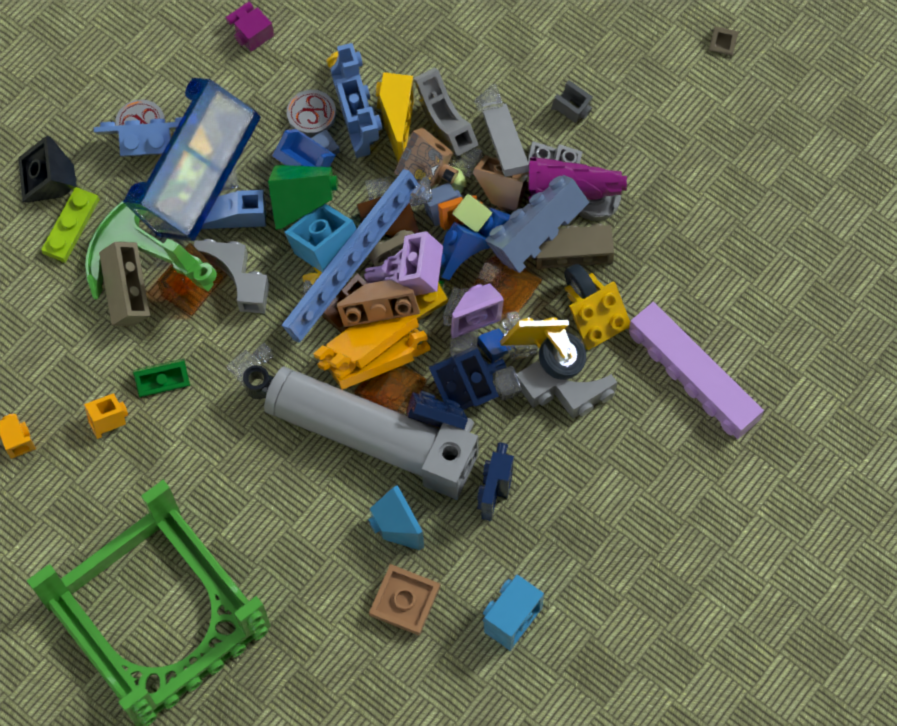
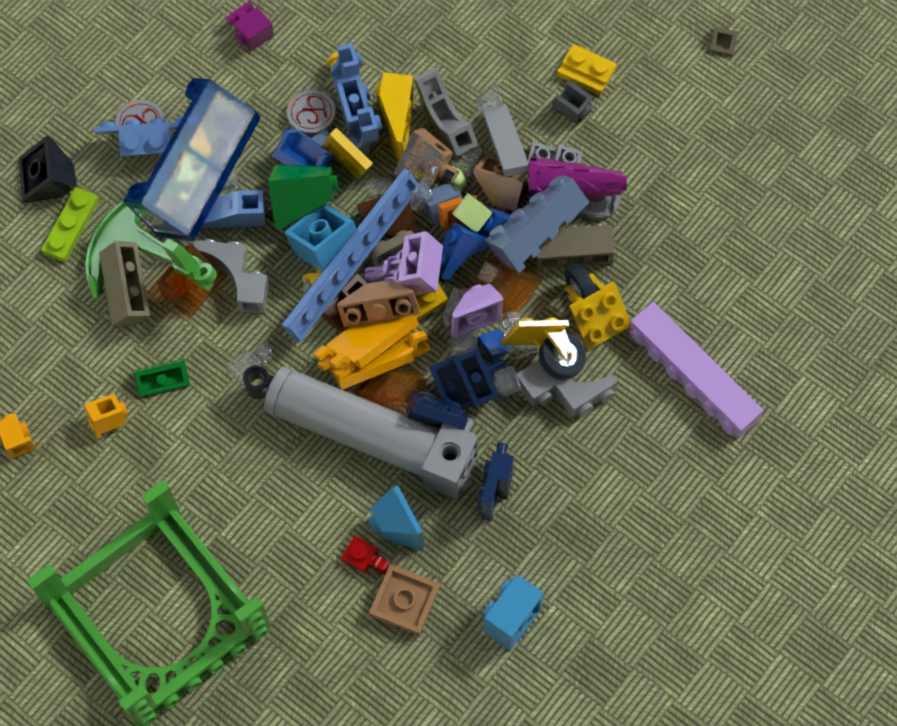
(347, 153): none -> yellow plate
(363, 555): none -> red plate
(586, 69): none -> yellow plate

